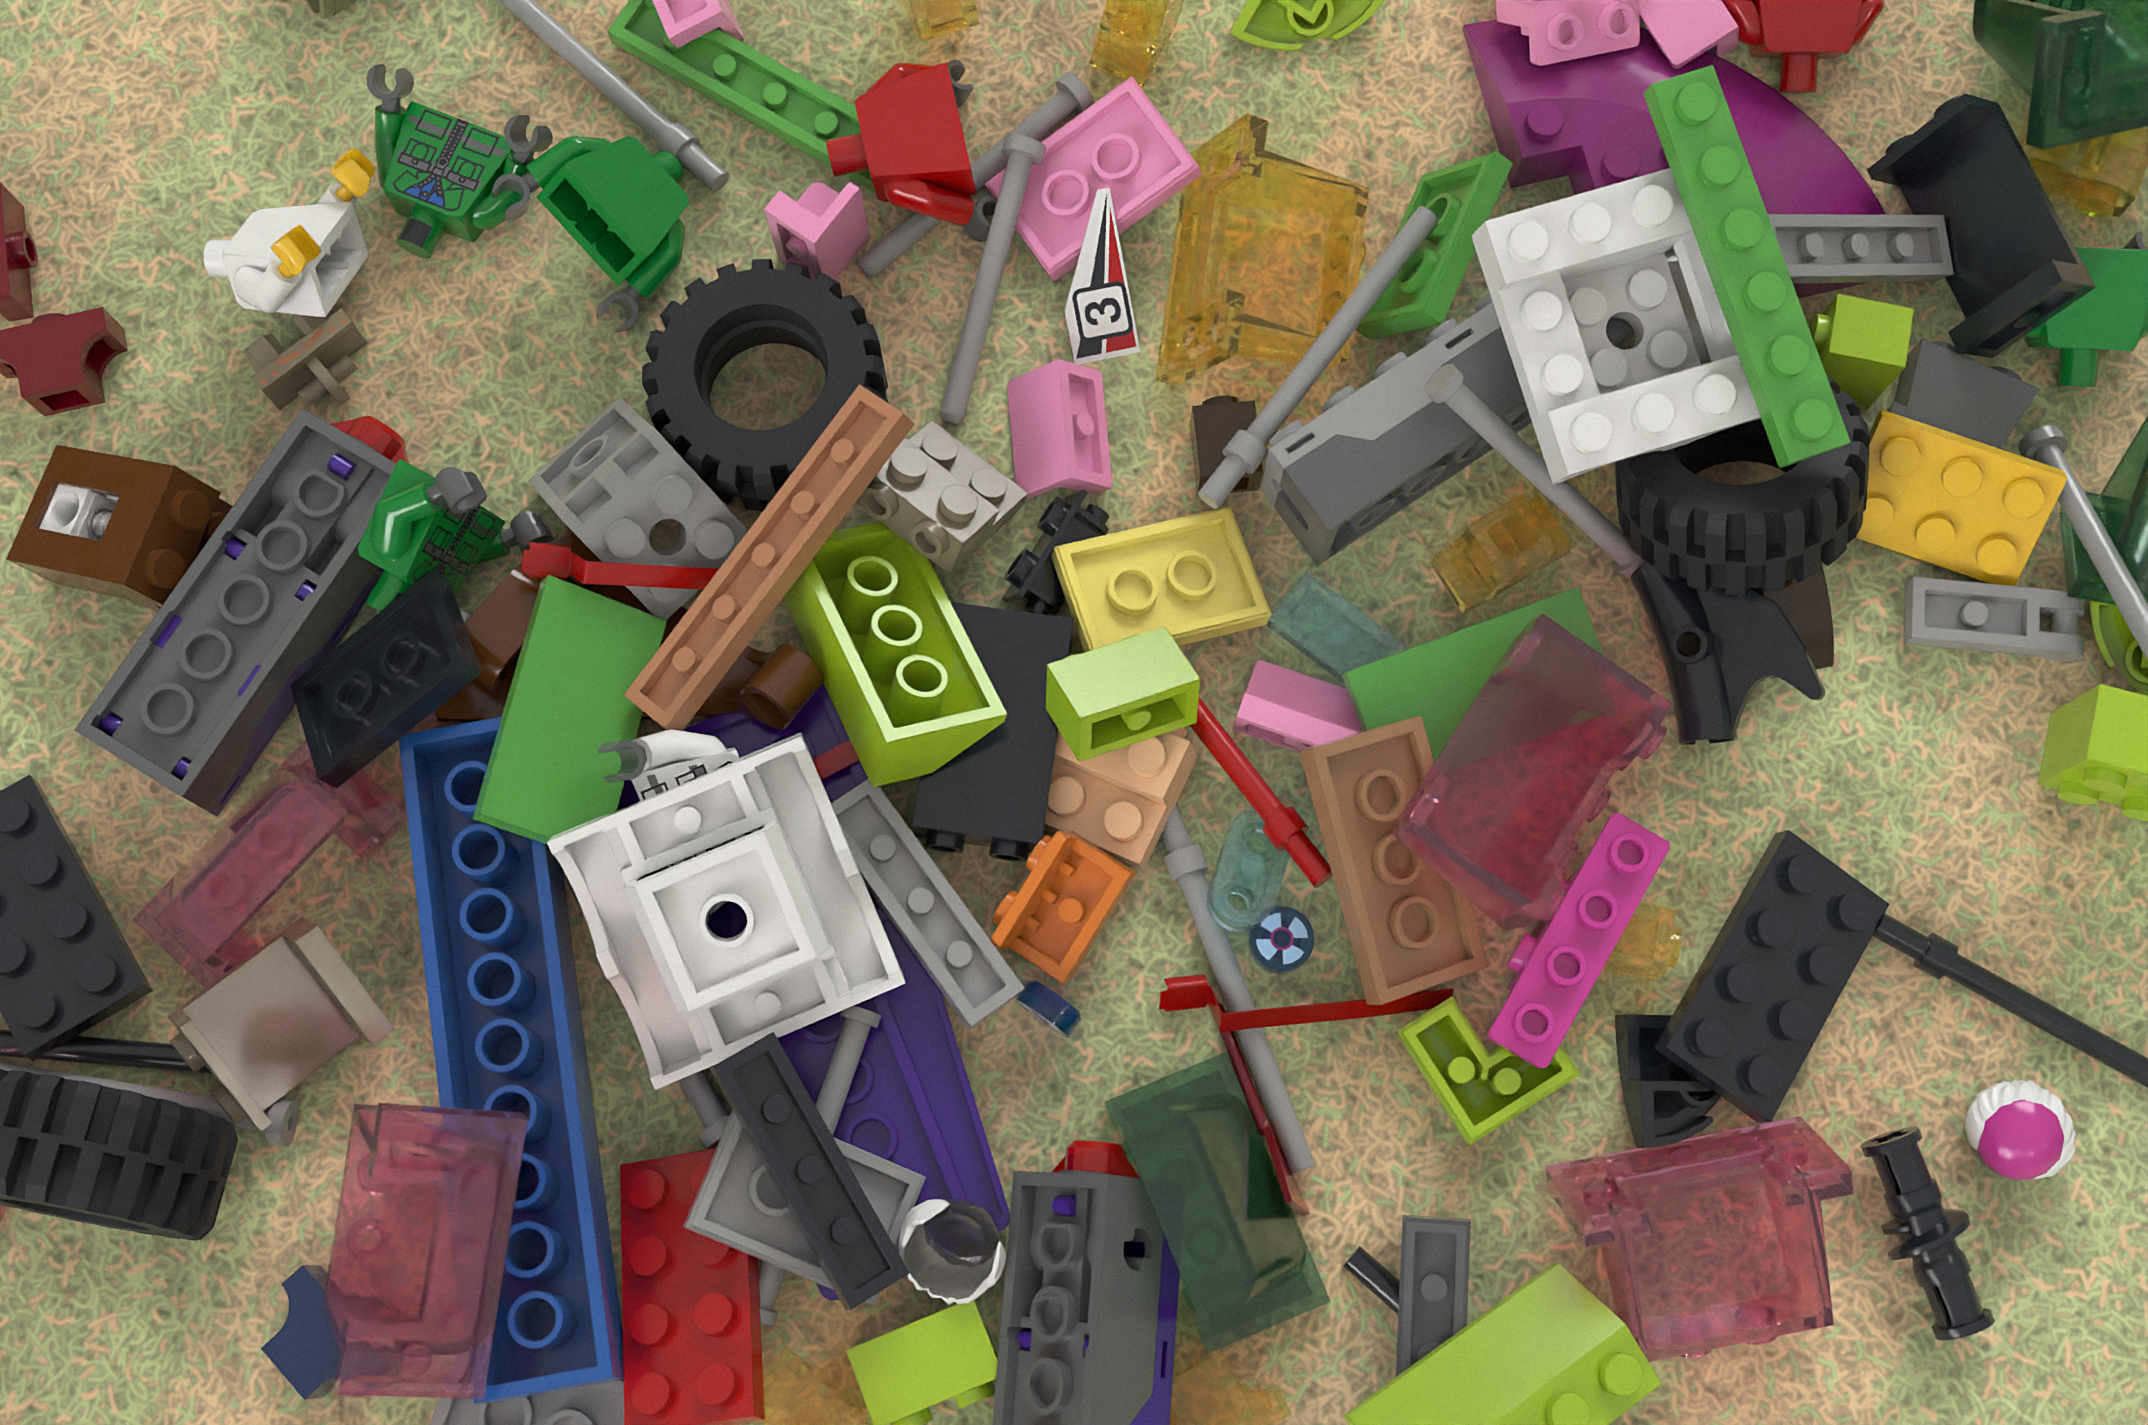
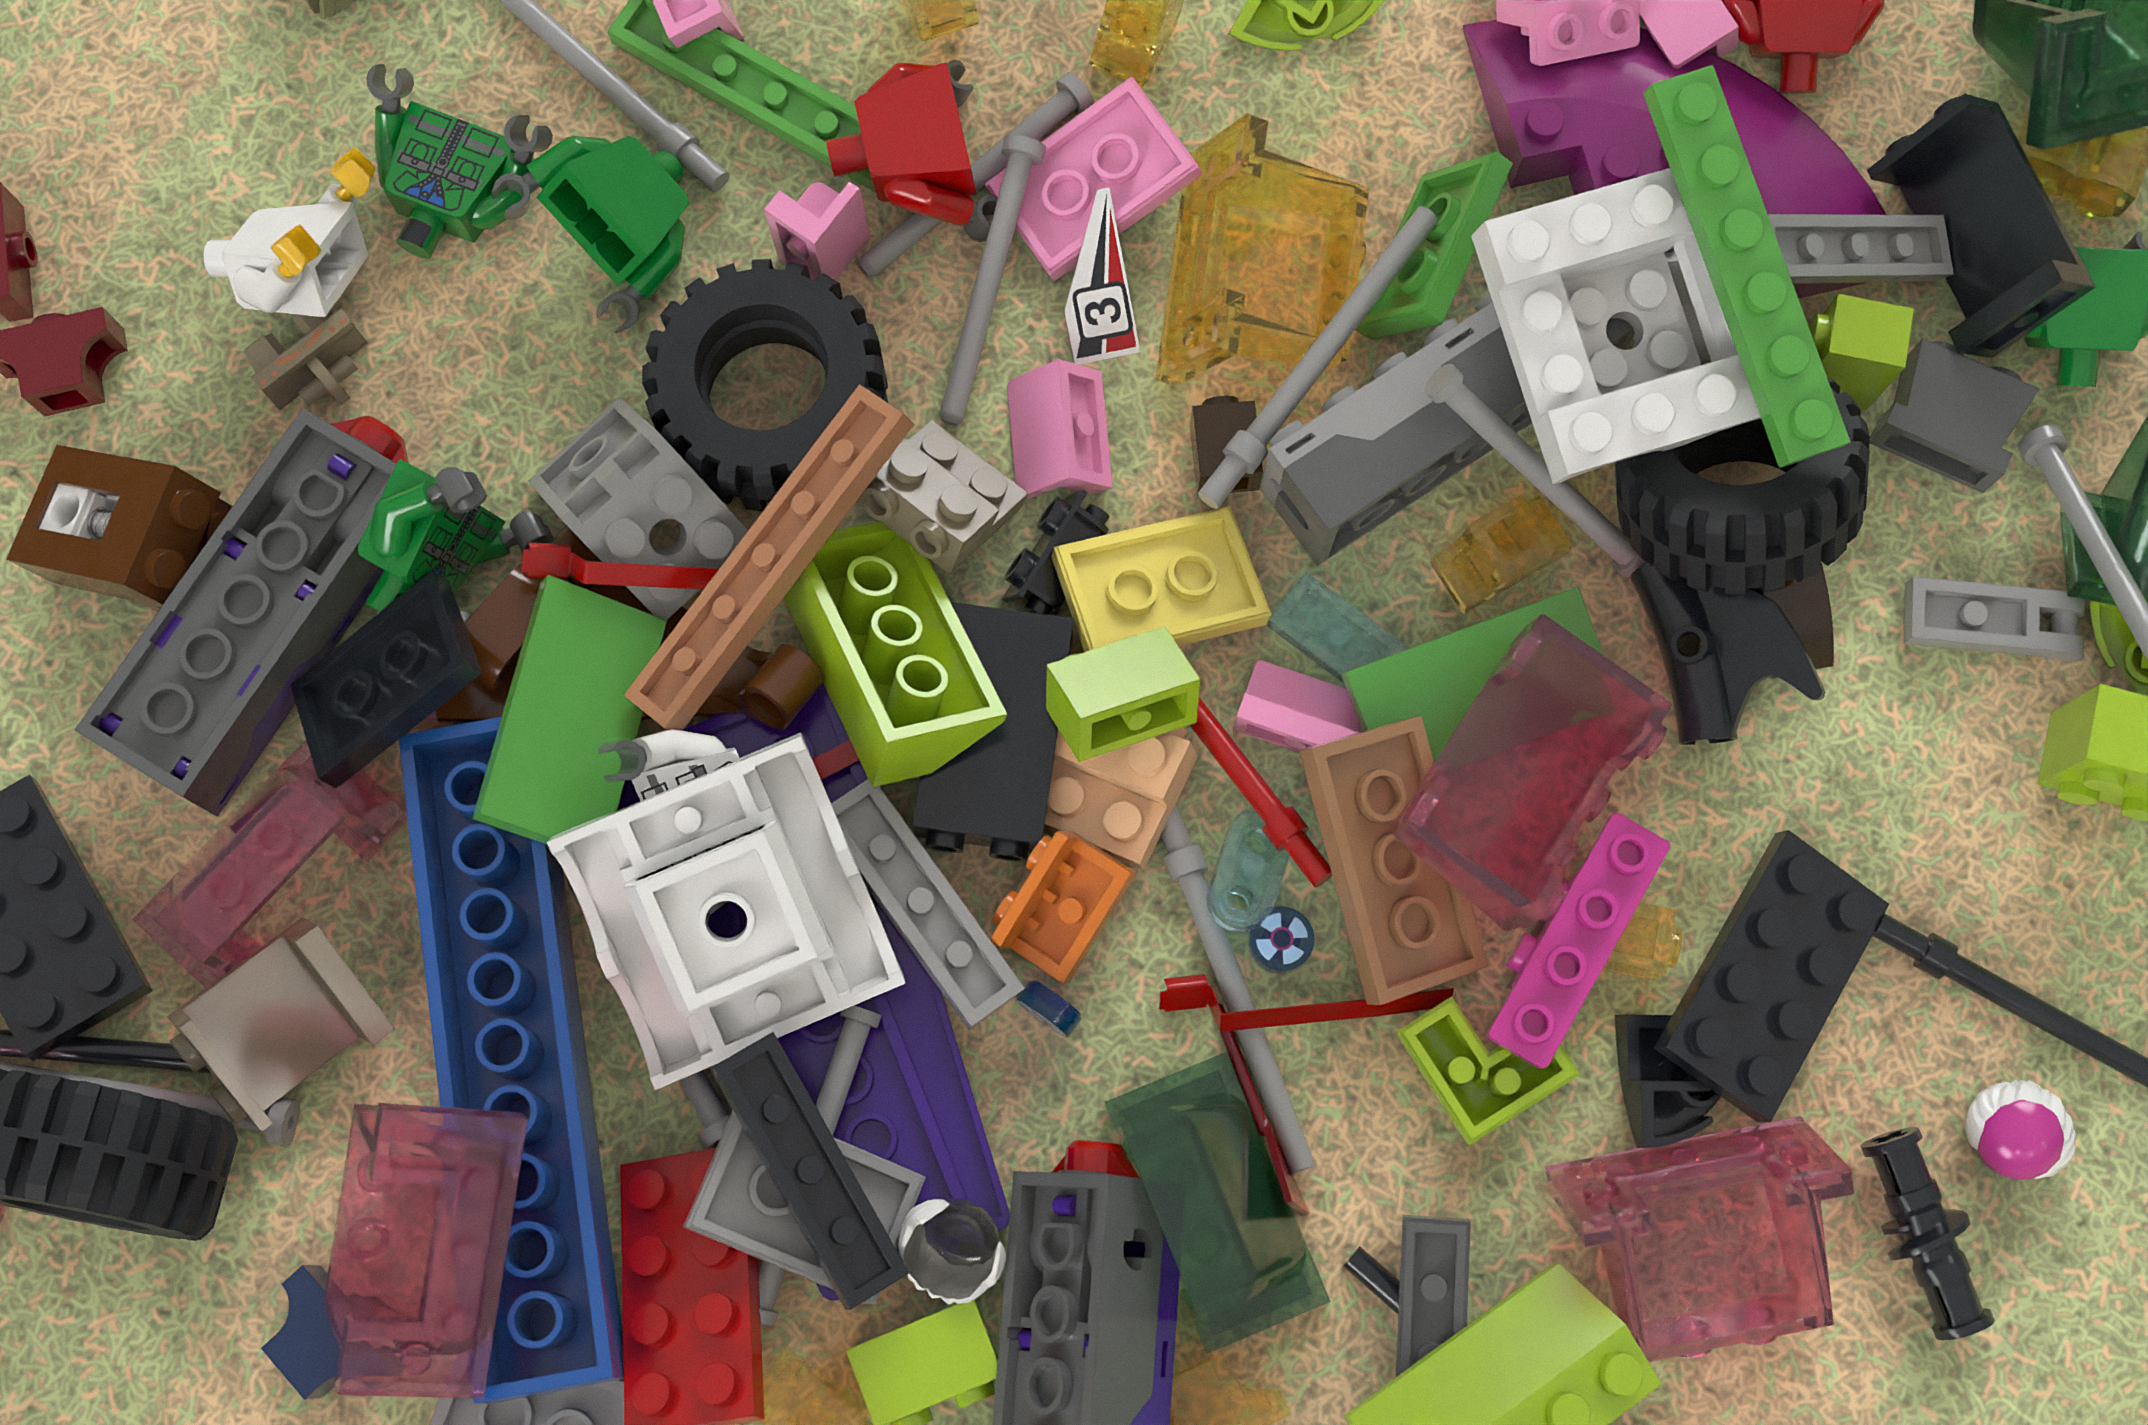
(1955, 499): yellow plate -> none

